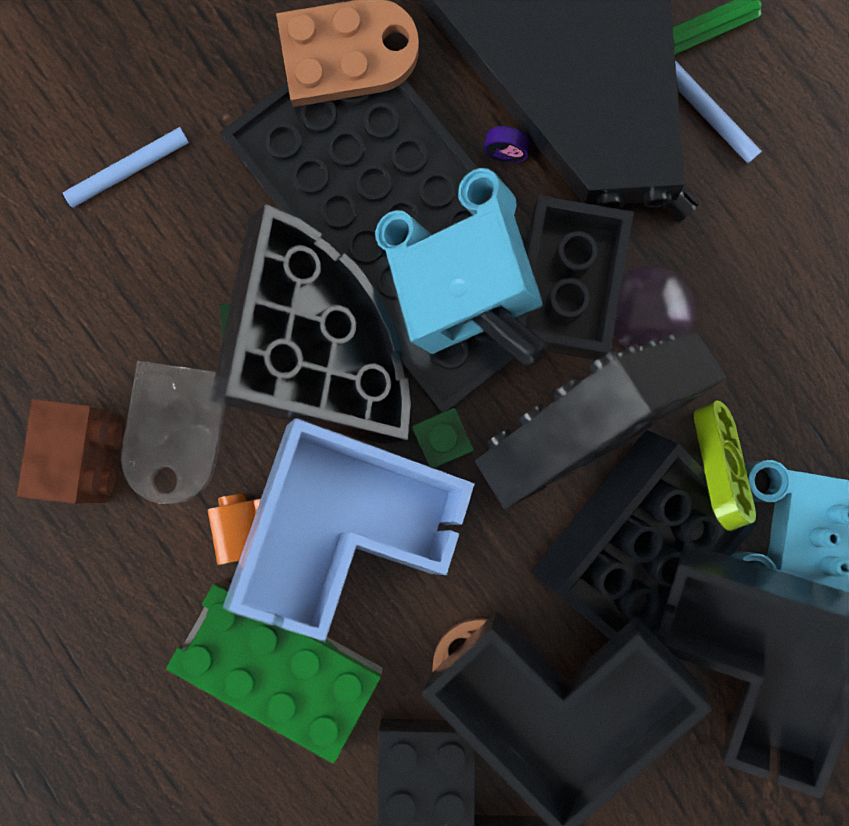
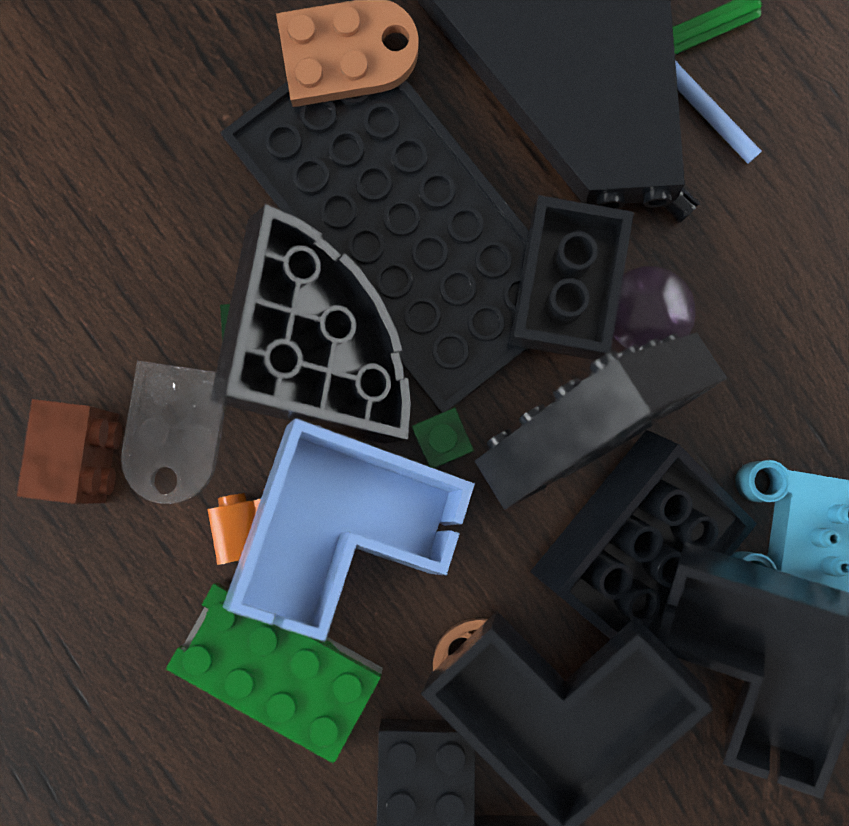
(125, 167): light blue bar -> none
(465, 275): medium azure piece -> none
(507, 144): dark purple tile -> none
(724, 466): lime beam -> none

